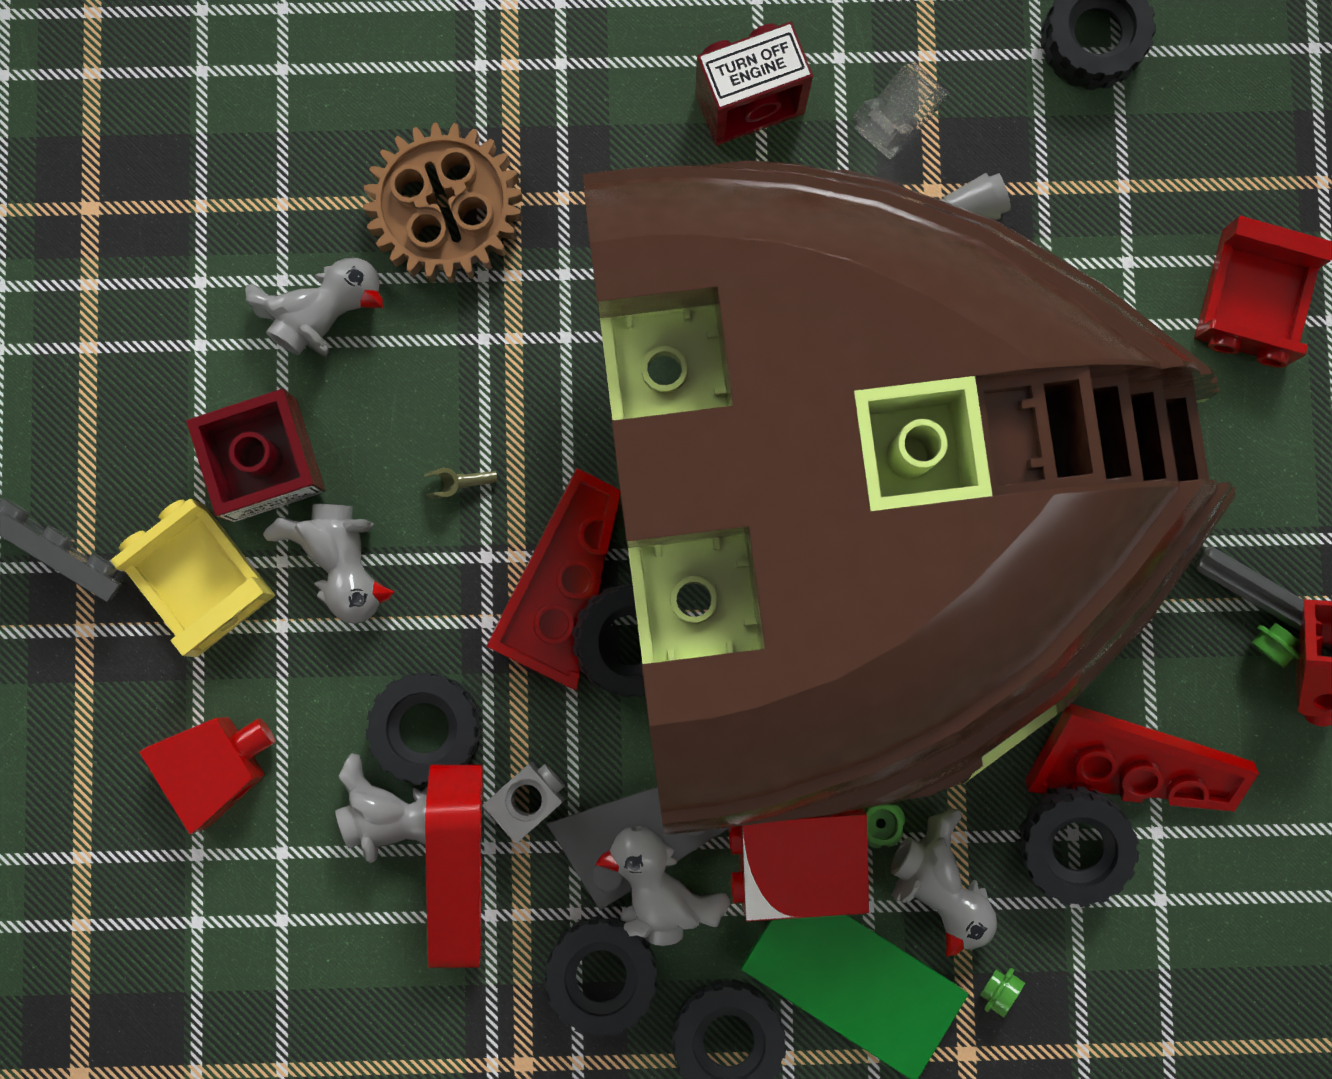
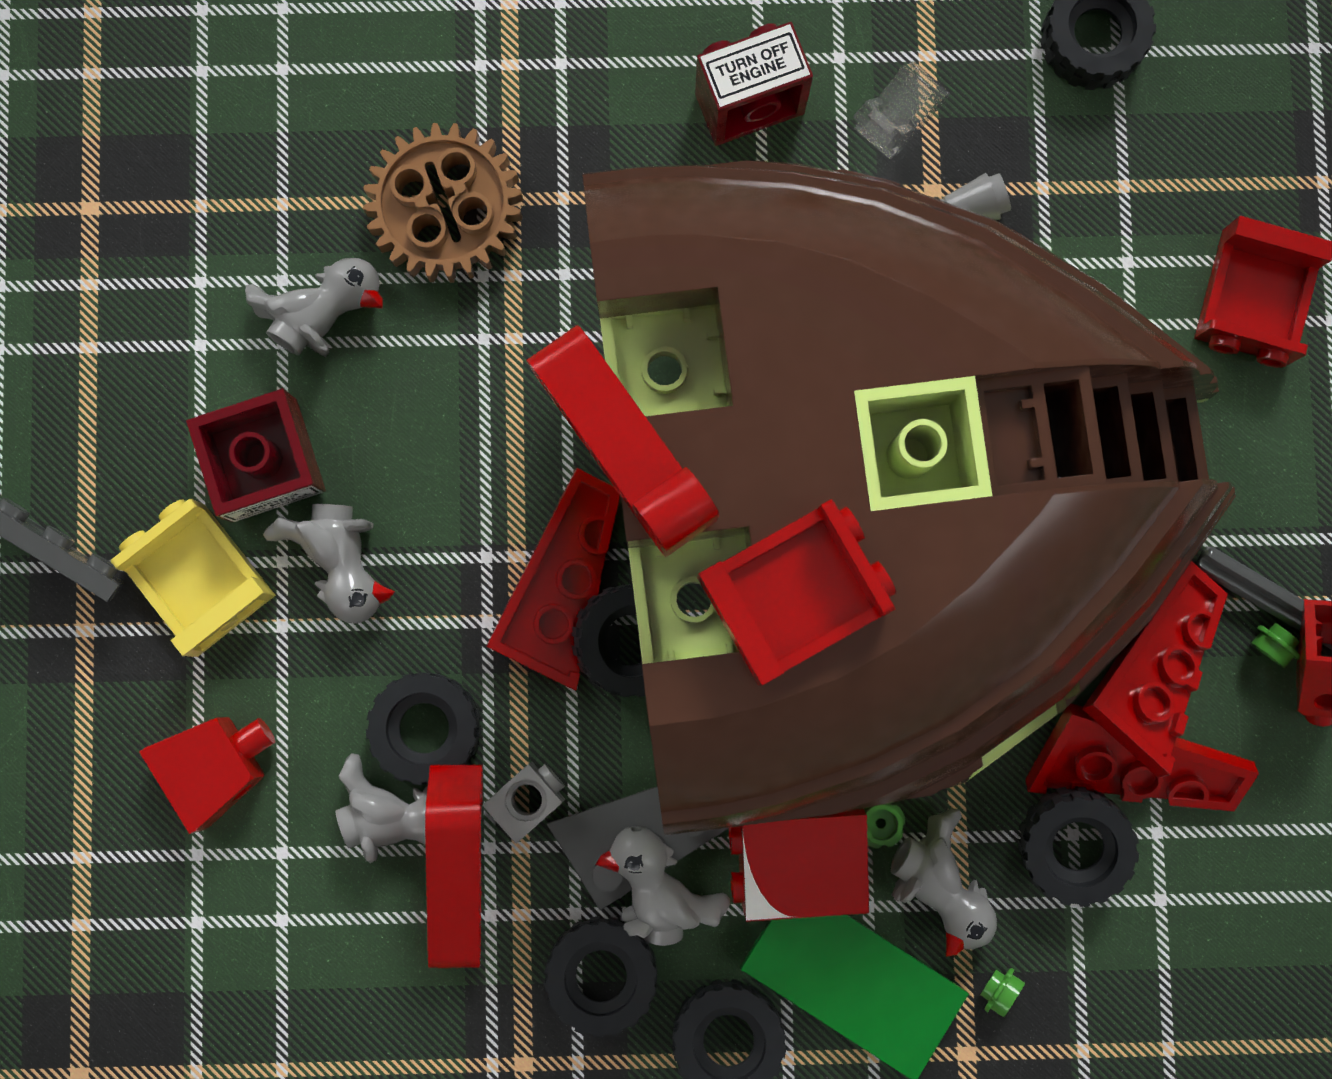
(457, 481): olive hand -> none
(623, 442): none -> red beam
(798, 591): none -> red panel
(1152, 678): none -> red wing

